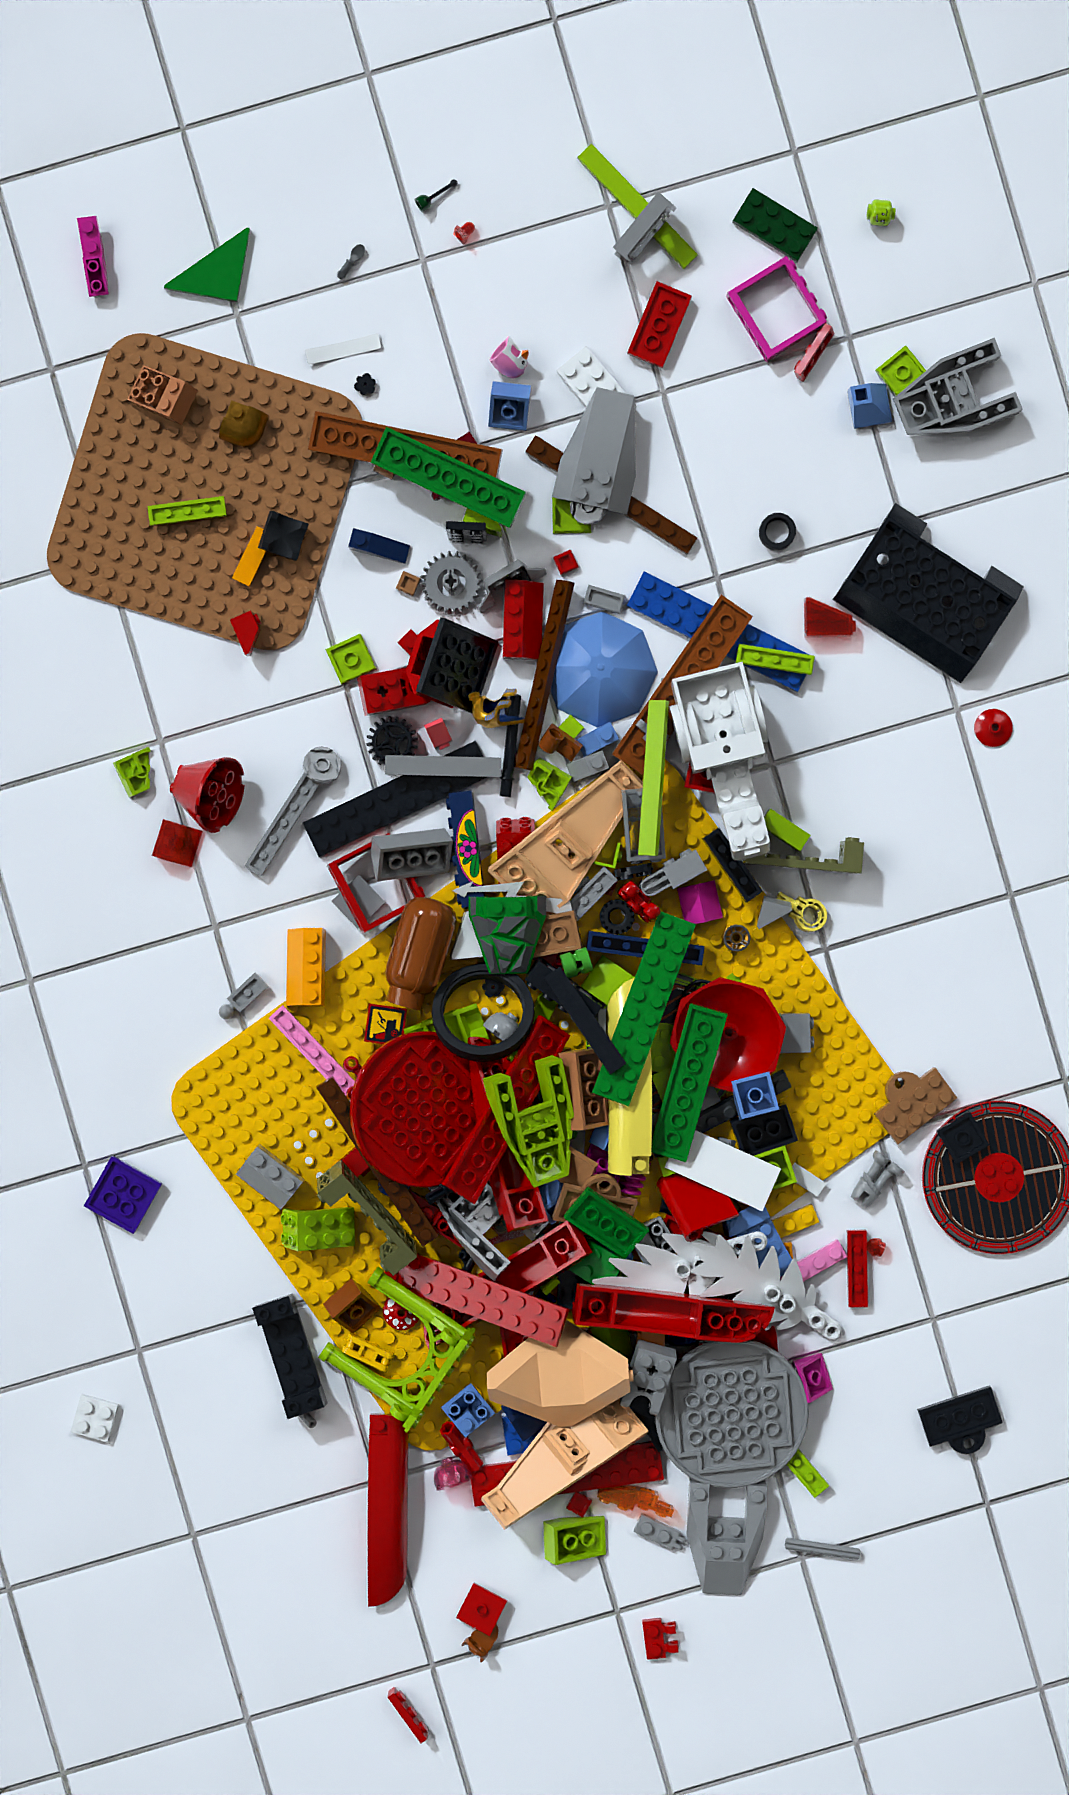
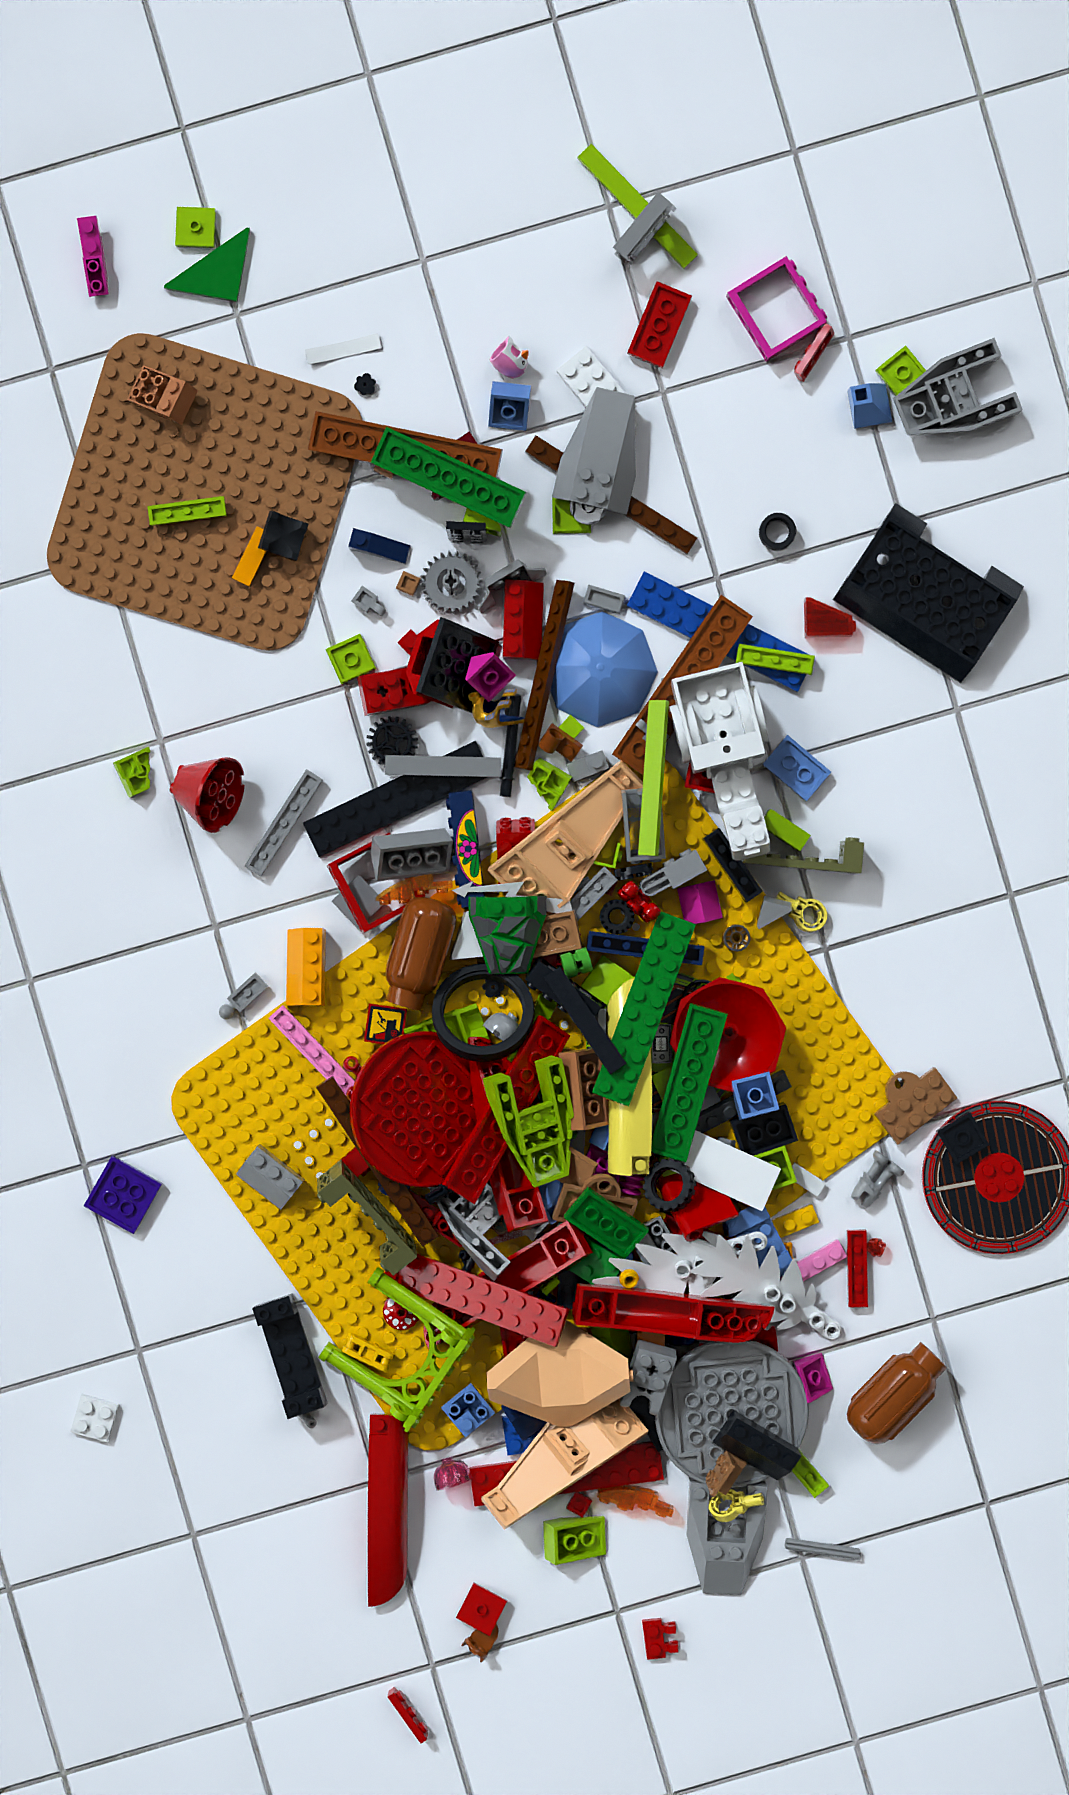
(177, 843): clear red slope -> none
(195, 227): none -> lime plate
(242, 424): pearl gold brick -> none
(247, 630): red slope -> none
(318, 1228): lime bracket -> none
(322, 765): light grey tile -> none
(351, 1306): dark orange slope -> none
(356, 254): dark grey piece -> none
(367, 600): none -> light grey plate
(405, 889): none -> clear orange slope
(424, 202): hinge -> none
(438, 734): coral slope -> none
(461, 1446): red piece -> none
(464, 231): clear red piece -> none
(488, 675): none -> dark pink slope
(565, 562): red tile -> none
(598, 739): medium blue slope -> none
(629, 1283): none -> yellow plate
(651, 1182): none -> black tyre
(659, 1532): light grey hinge -> none
(661, 1045): none -> tile
(724, 1473): none -> medium nougat bracket
(739, 1504): none -> light yellow pin
(757, 1446): none -> black slope
(775, 225): dark green plate -> none
(796, 768): none -> medium blue plate
(797, 1033): light grey brick -> none
(880, 212): lime head -> none
(895, 1395): none -> dark orange piece
(961, 1419): black plate -> none
(984, 731): red dish -> none

